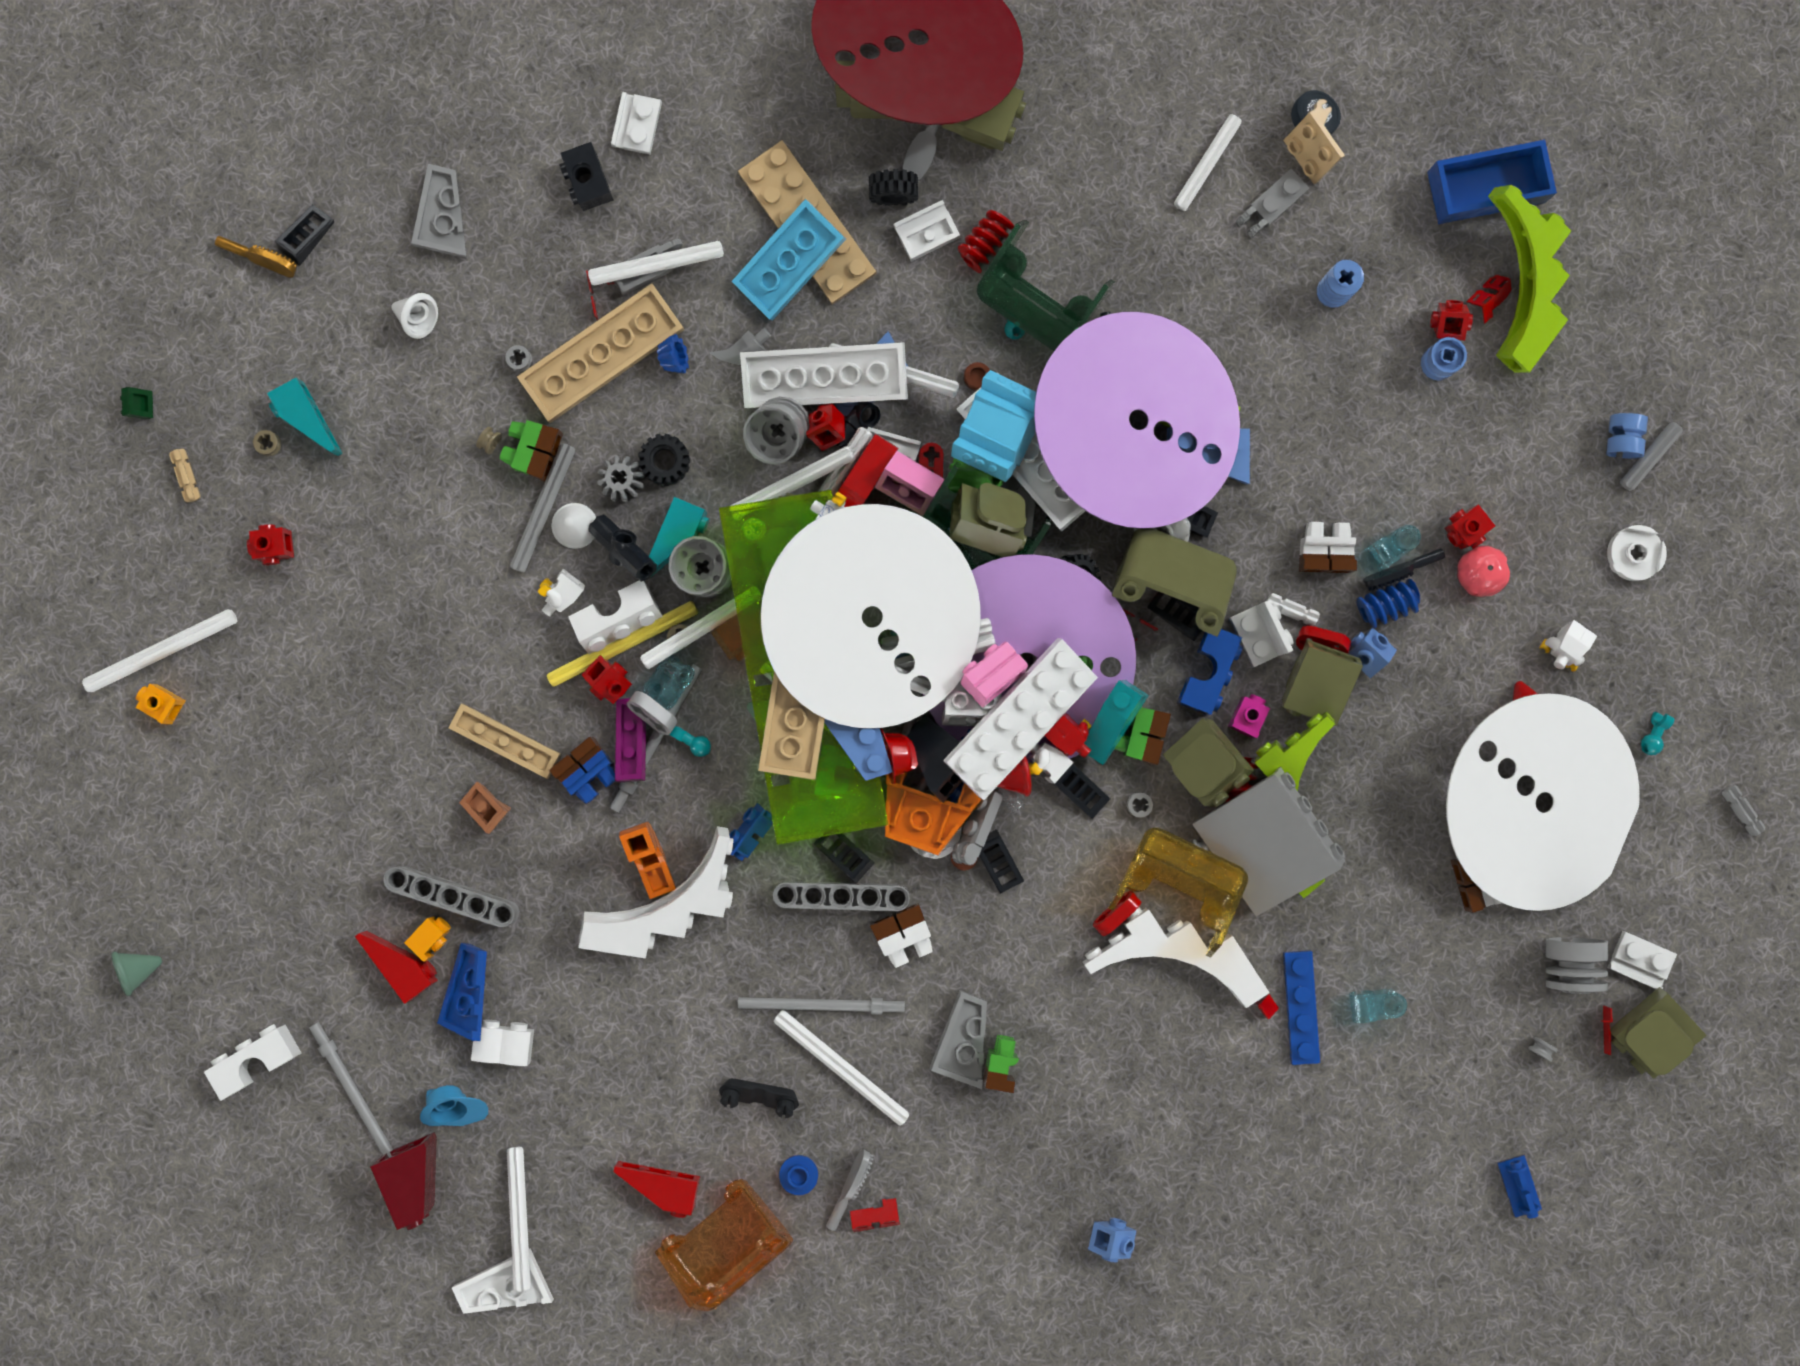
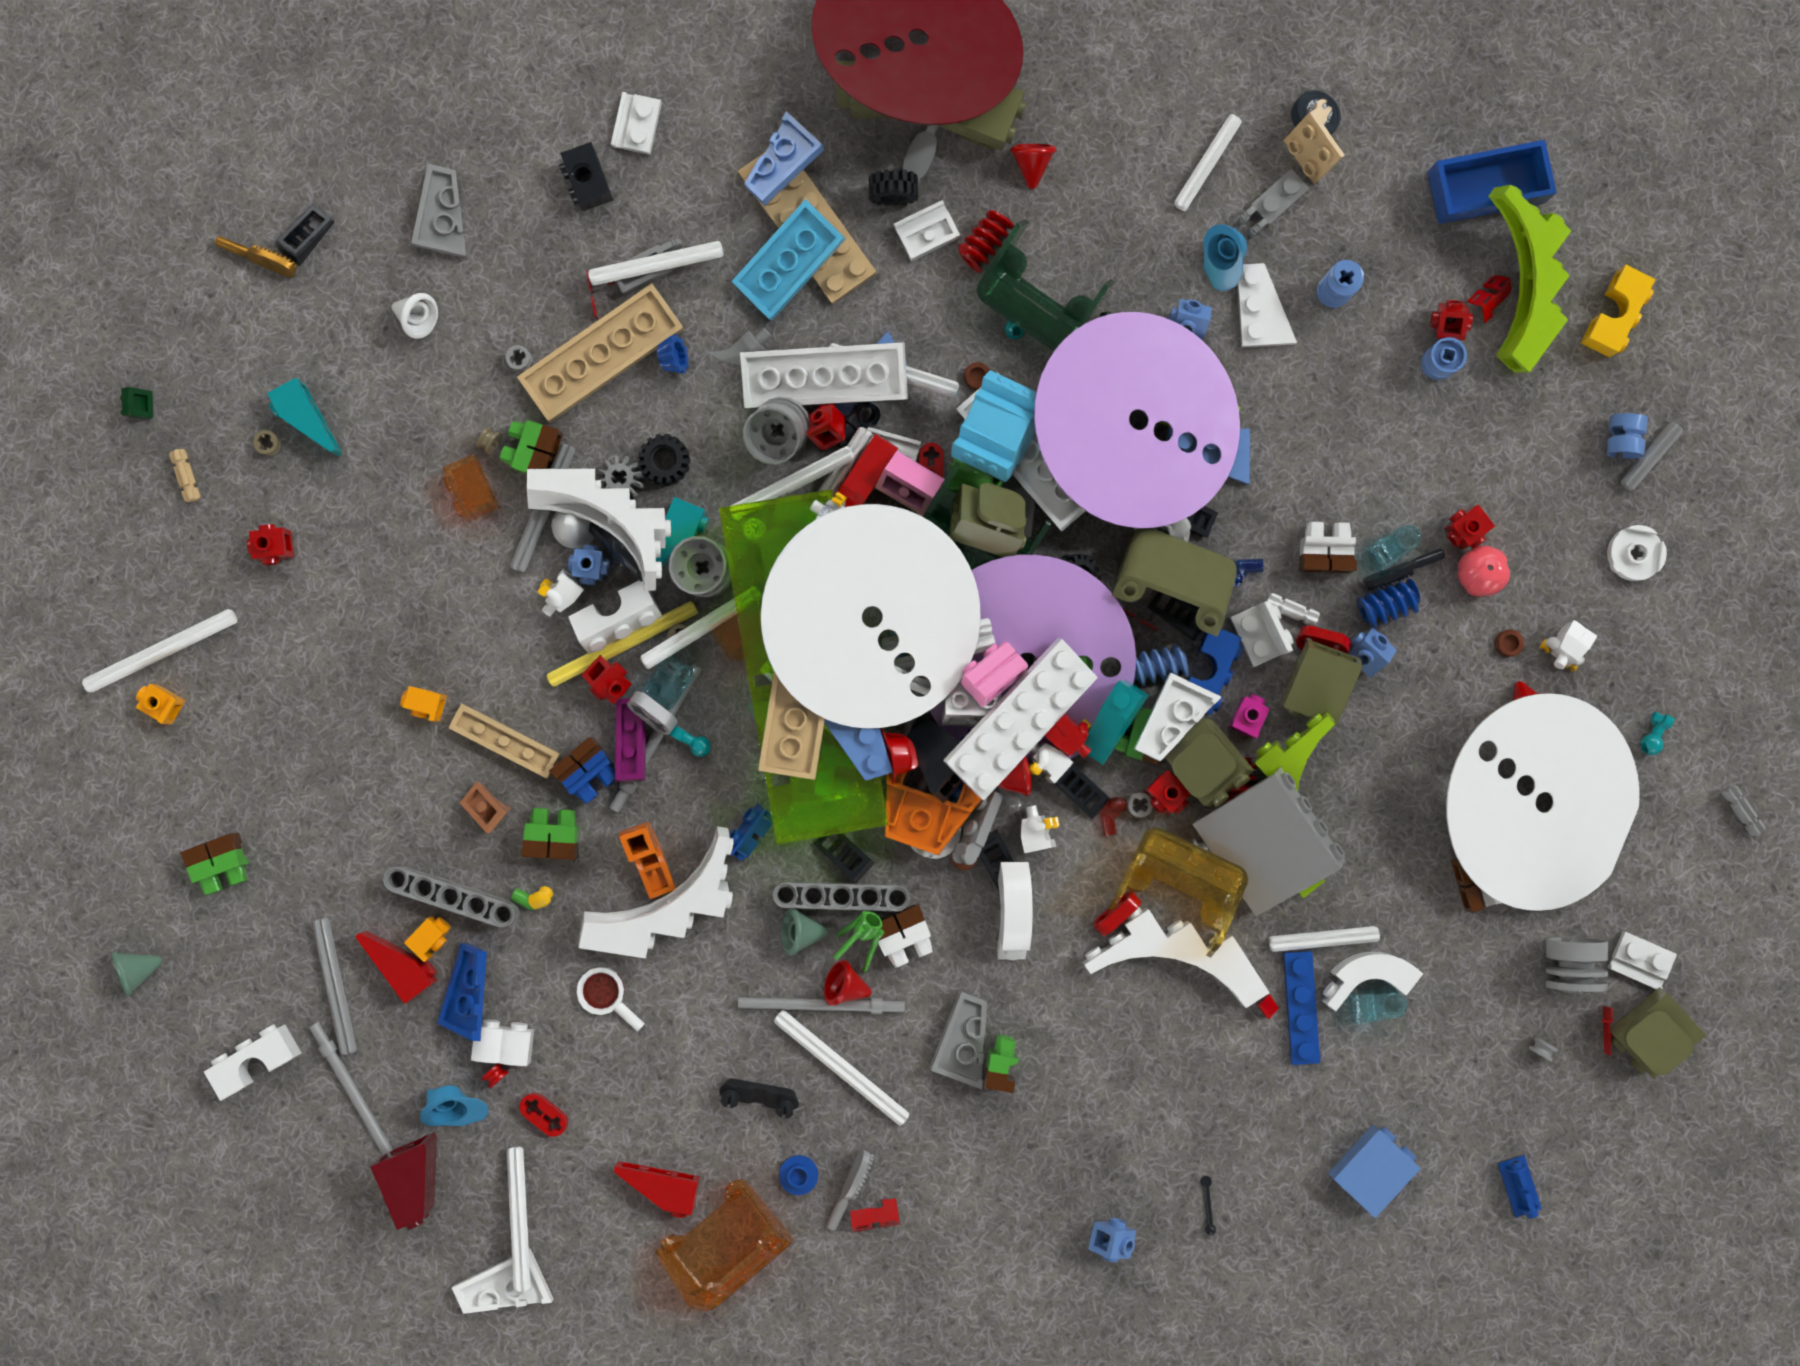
(216, 858): none -> bright green hips
(334, 986): none -> light grey axle
(423, 702): none -> light orange brick
(470, 488): none -> clear orange piece
(494, 1075): none -> red bush
(533, 901): none -> yellow arm
(548, 1109): none -> red beam
(551, 840): none -> bright green hips
(581, 495): none -> white arch
(596, 572): none -> medium blue brick
(602, 992): none -> piece
(784, 159): none -> medium blue wing
(799, 931): none -> sand green hat
(844, 984): none -> red hat
(867, 927): none -> bright green plant
(1016, 910): none -> white arch
(1033, 161): none -> red hat
(1036, 831): none -> white piece
(1110, 812): none -> clear red arm
(1158, 793): none -> red brick
(1160, 665): none -> medium blue piece
(1173, 715): none -> white wing
(1192, 316): none -> medium blue brick
(1206, 1182): none -> black hinge
(1224, 256): none -> dark azure piece
(1247, 566): none -> clear blue arm
(1260, 310): none -> white wing
(1324, 939): none -> white axle
(1367, 966): none -> white arch
(1375, 1169): none -> medium blue brick
(1509, 643): none -> copper tile
(1630, 291): none -> yellow arch

